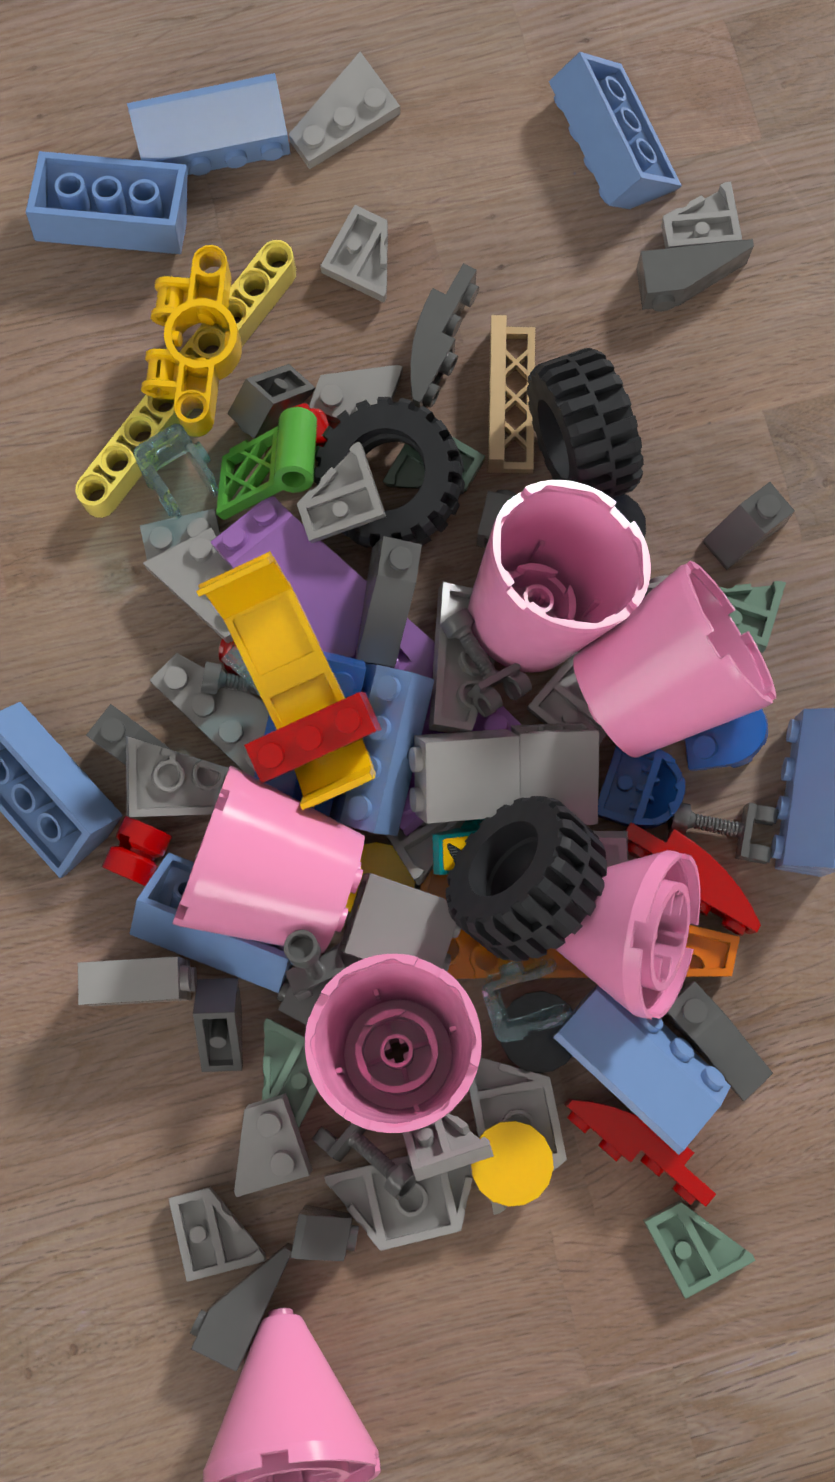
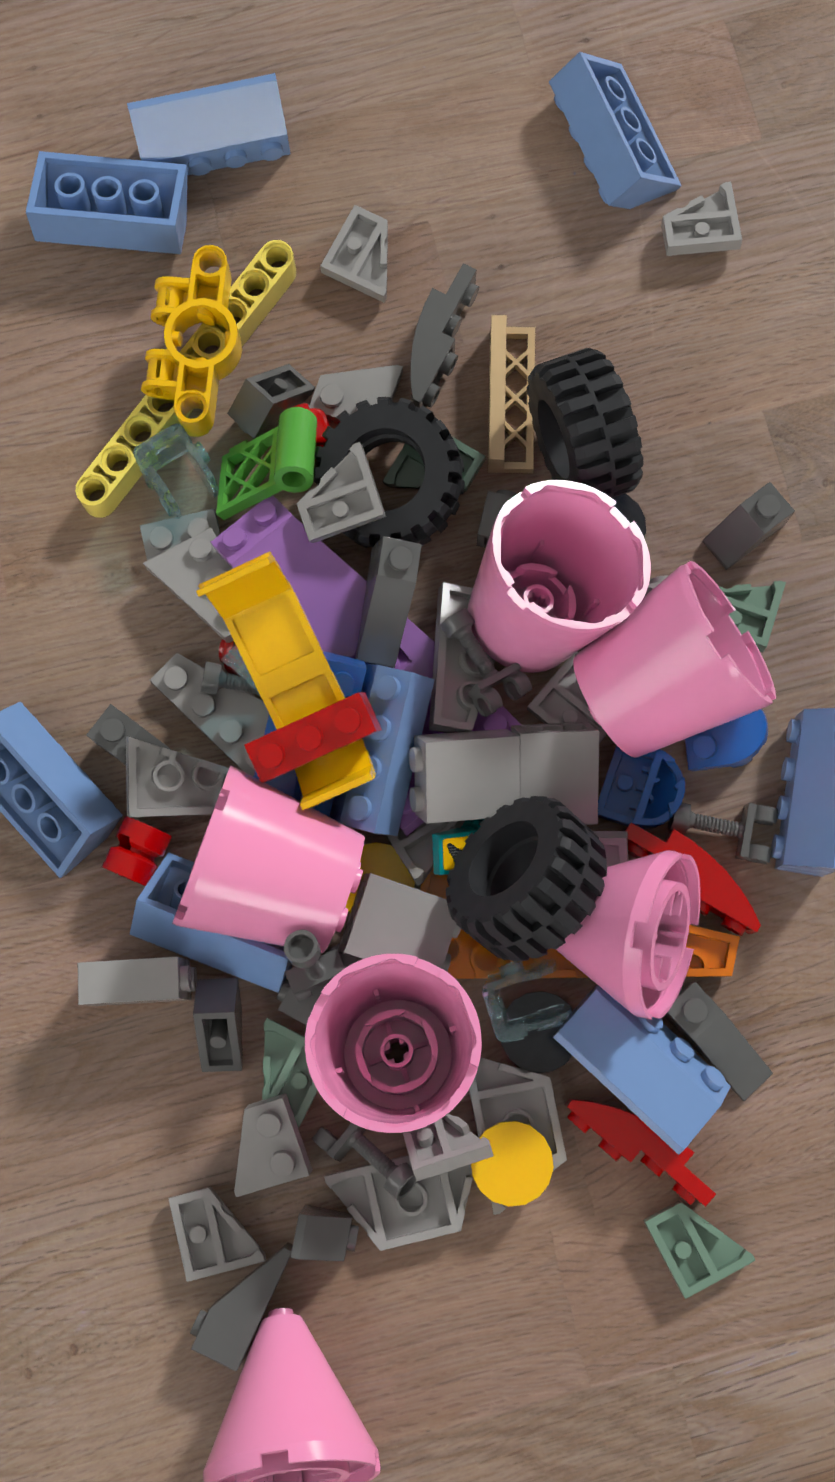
(344, 113): light grey wing -> none
(679, 273): dark grey slope -> none

